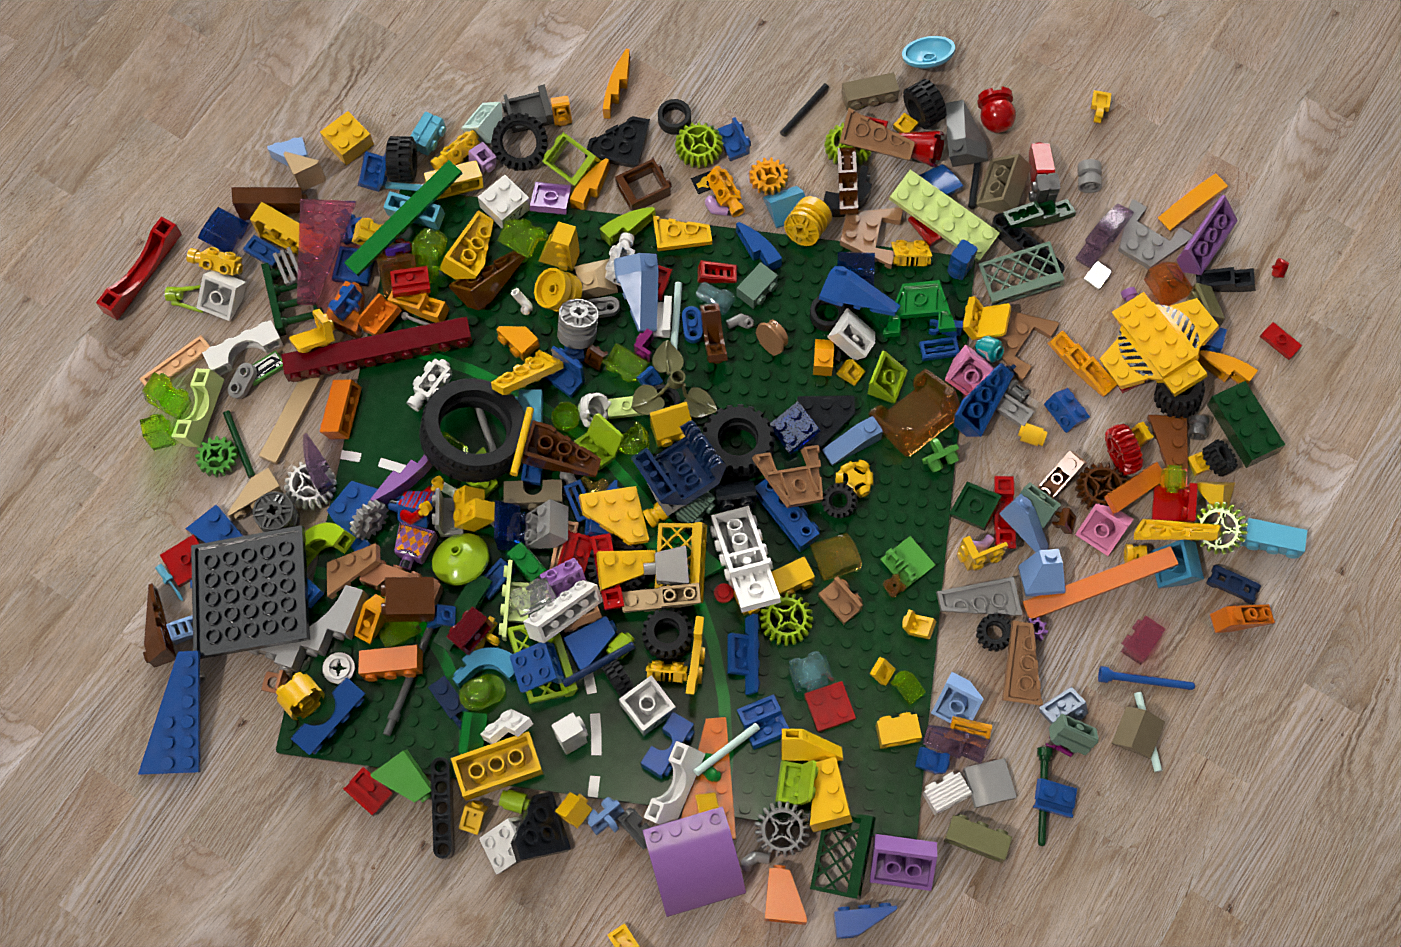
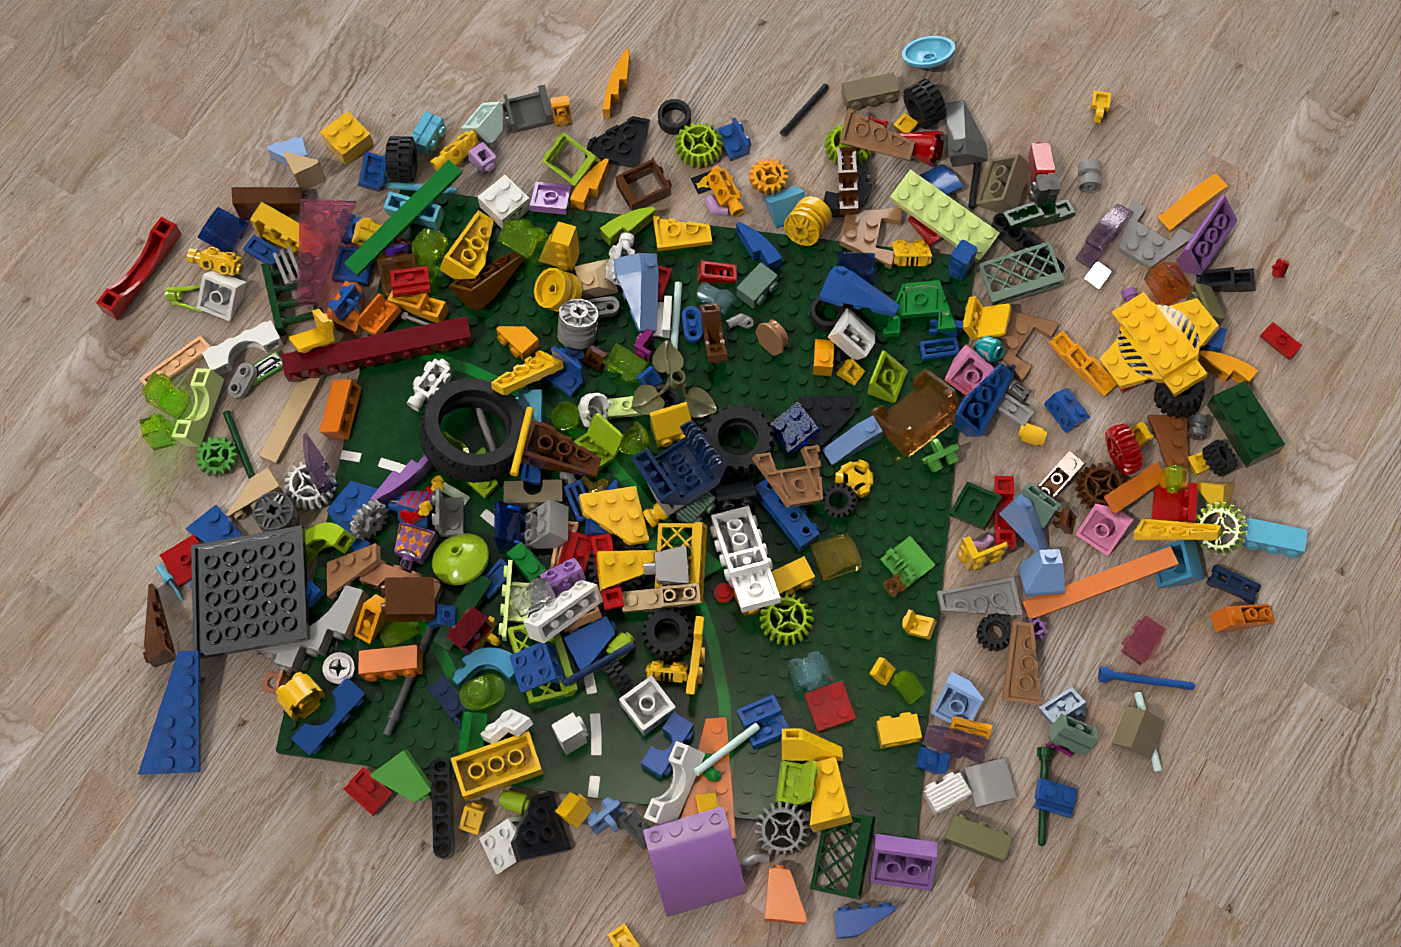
(172, 626): light blue slope -> none
(468, 181): yellow brick -> none
(472, 509): yellow brick -> none
(523, 301): white arm -> none
(528, 122): black tyre -> none
(744, 654): blue bracket -> none
(841, 600): medium nougat bracket -> none
(997, 109): red tile -> none
(1133, 552): yellow wheel -> none

